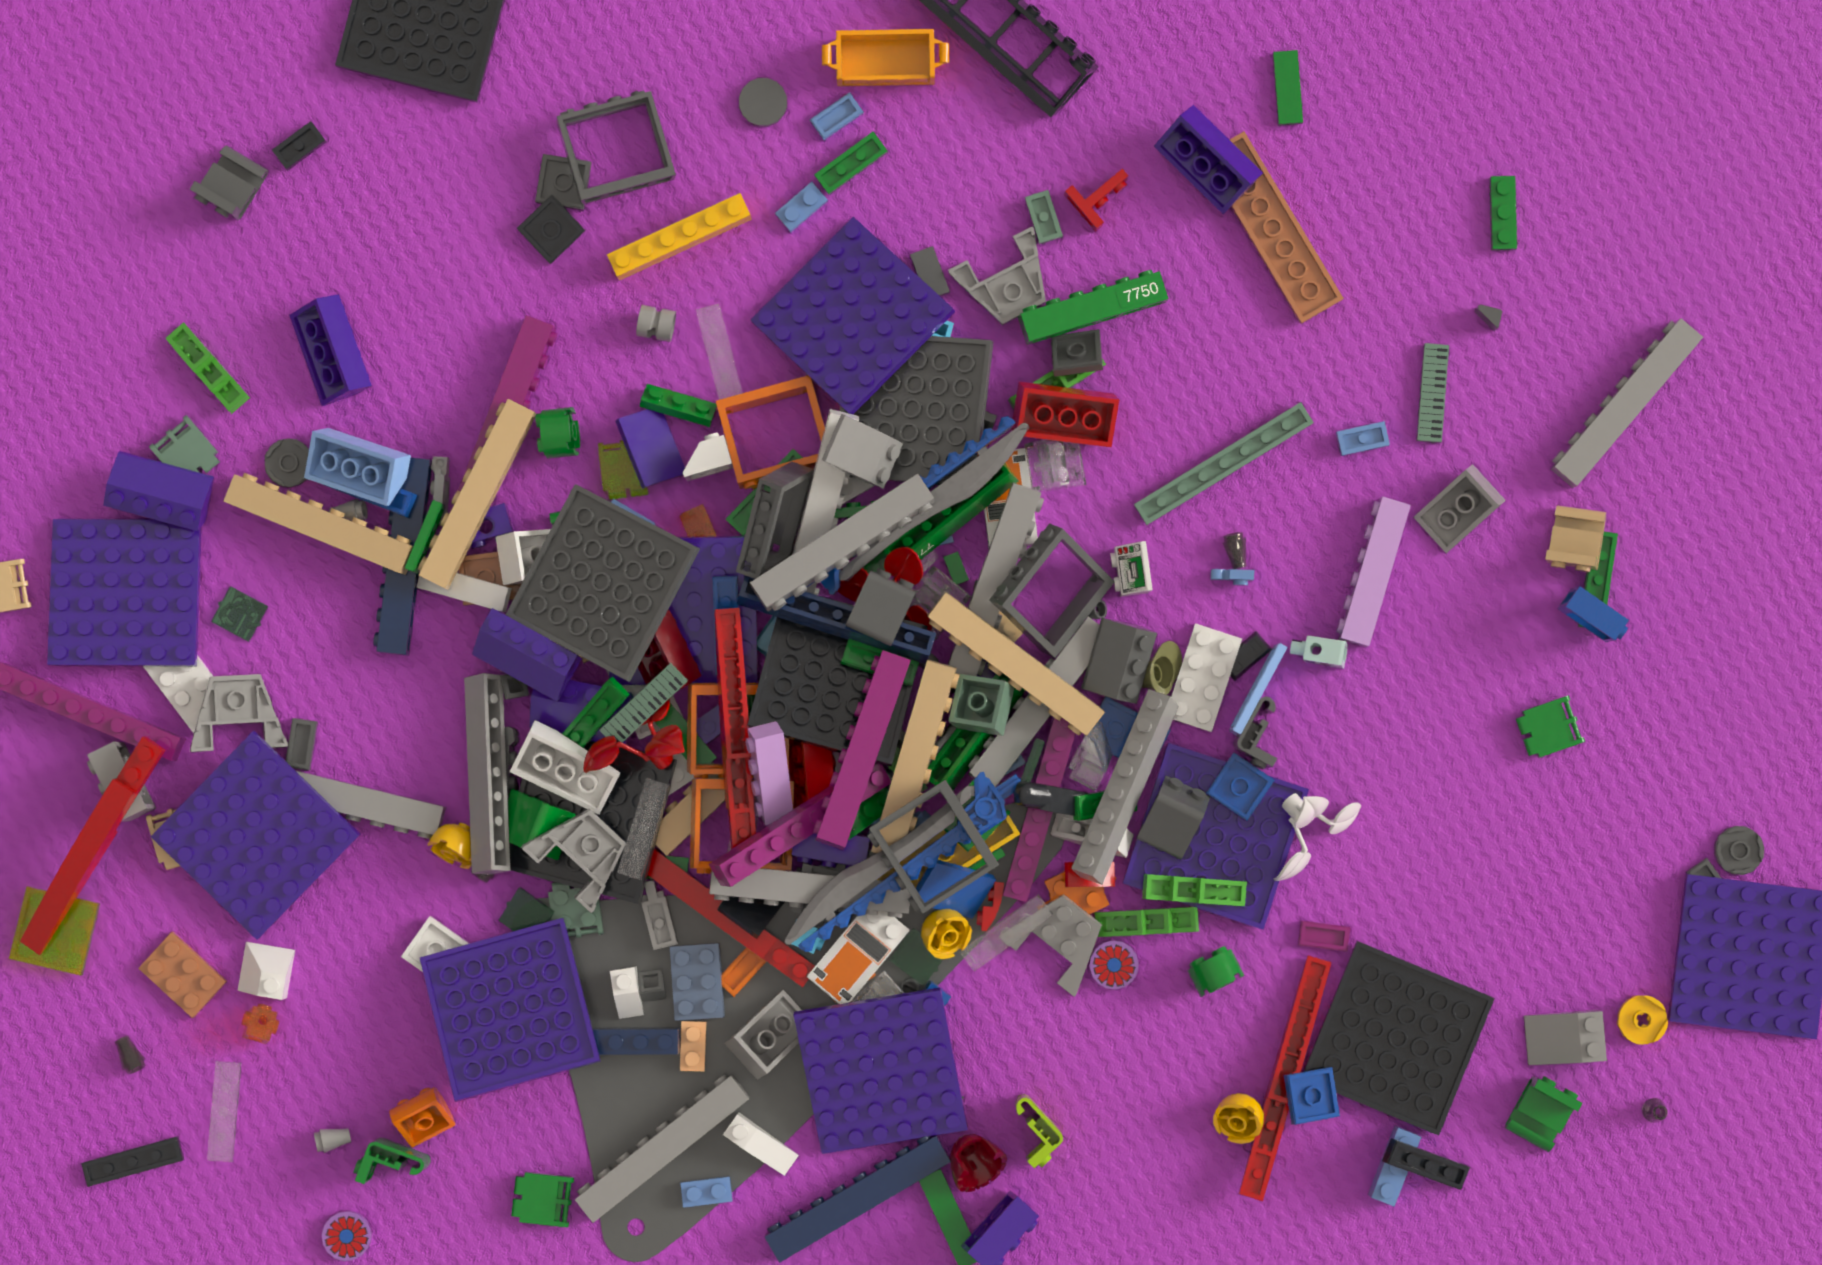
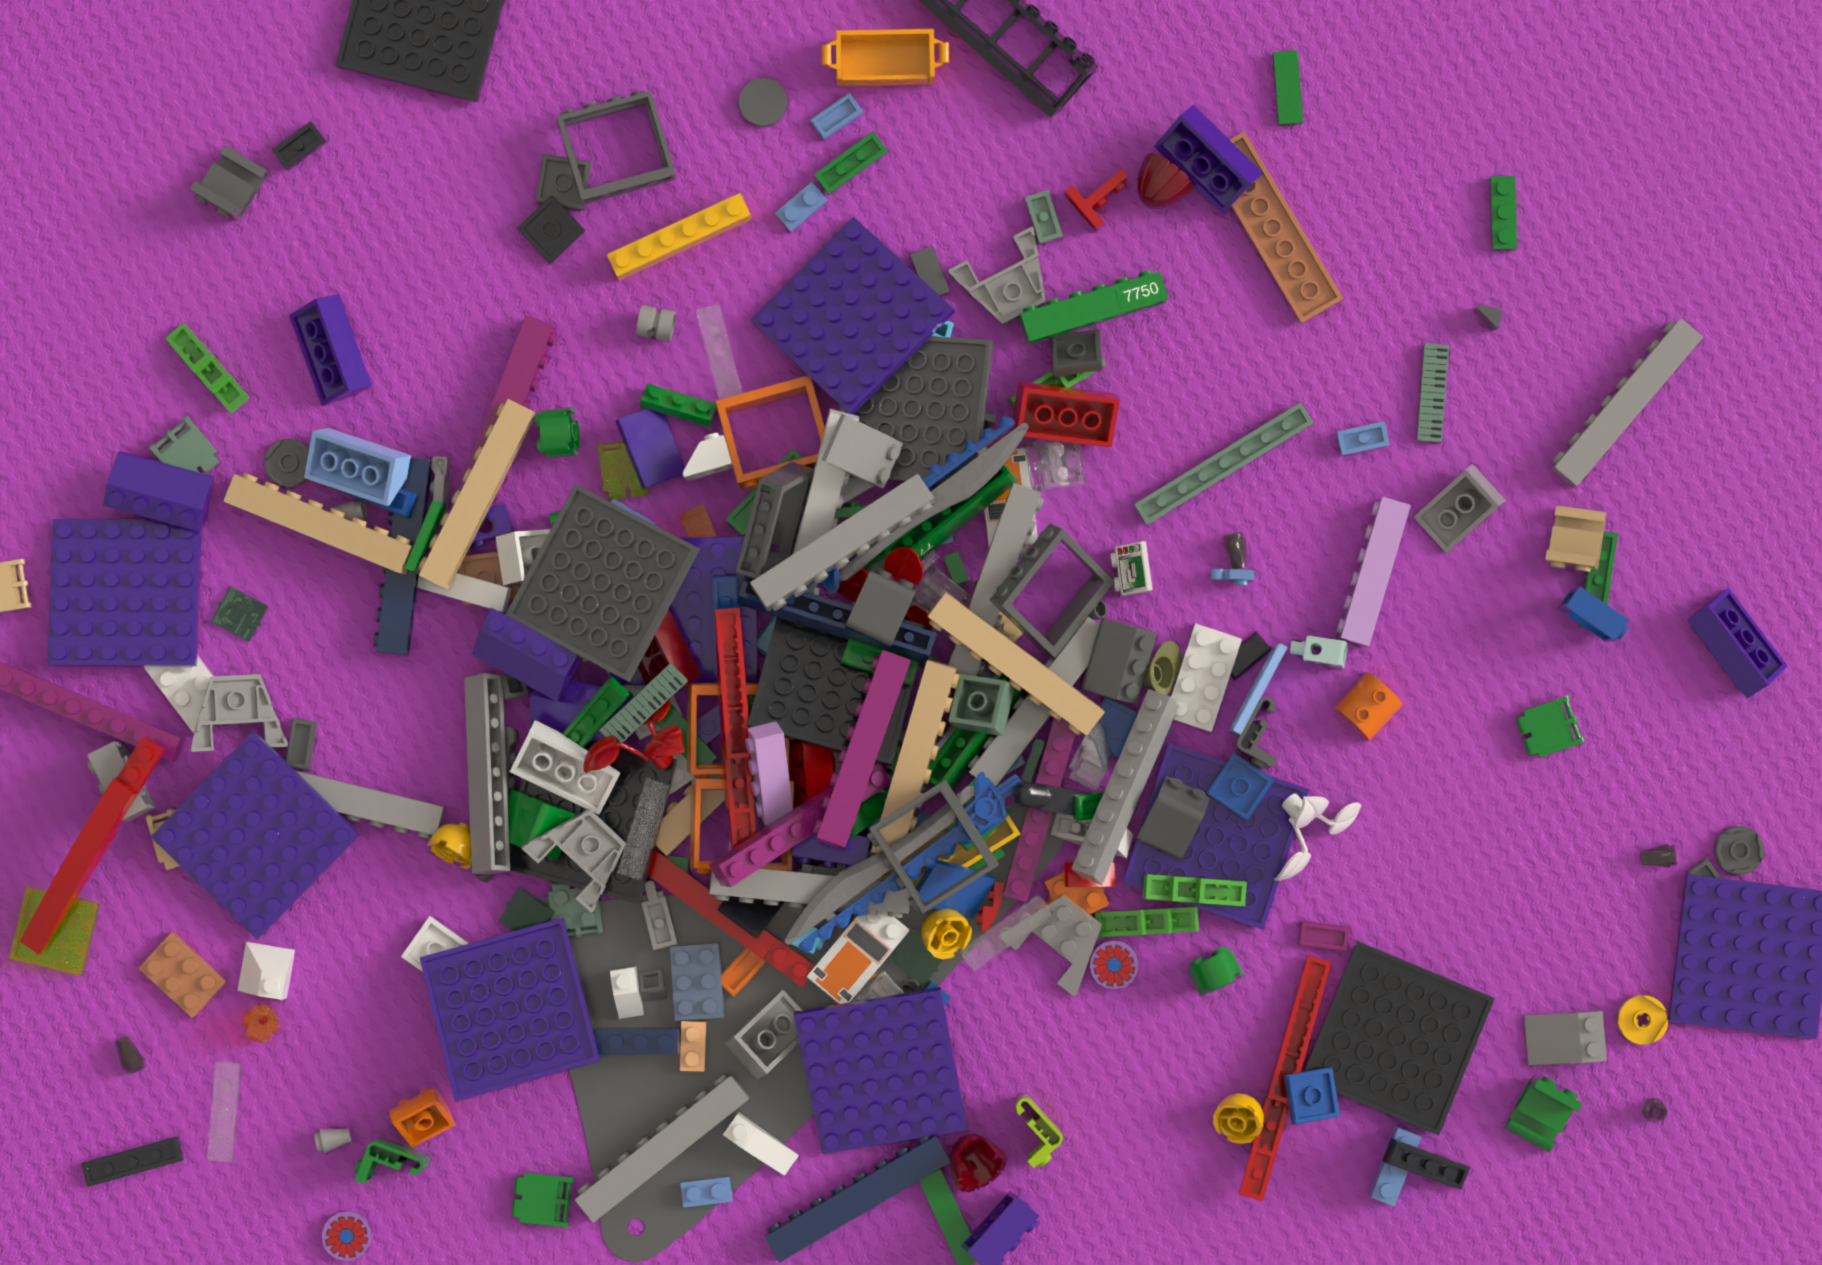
(1161, 182): none -> dark red hair
(1368, 705): none -> orange brick
(1659, 856): none -> clear smoke cone
(1737, 643): none -> dark purple slope

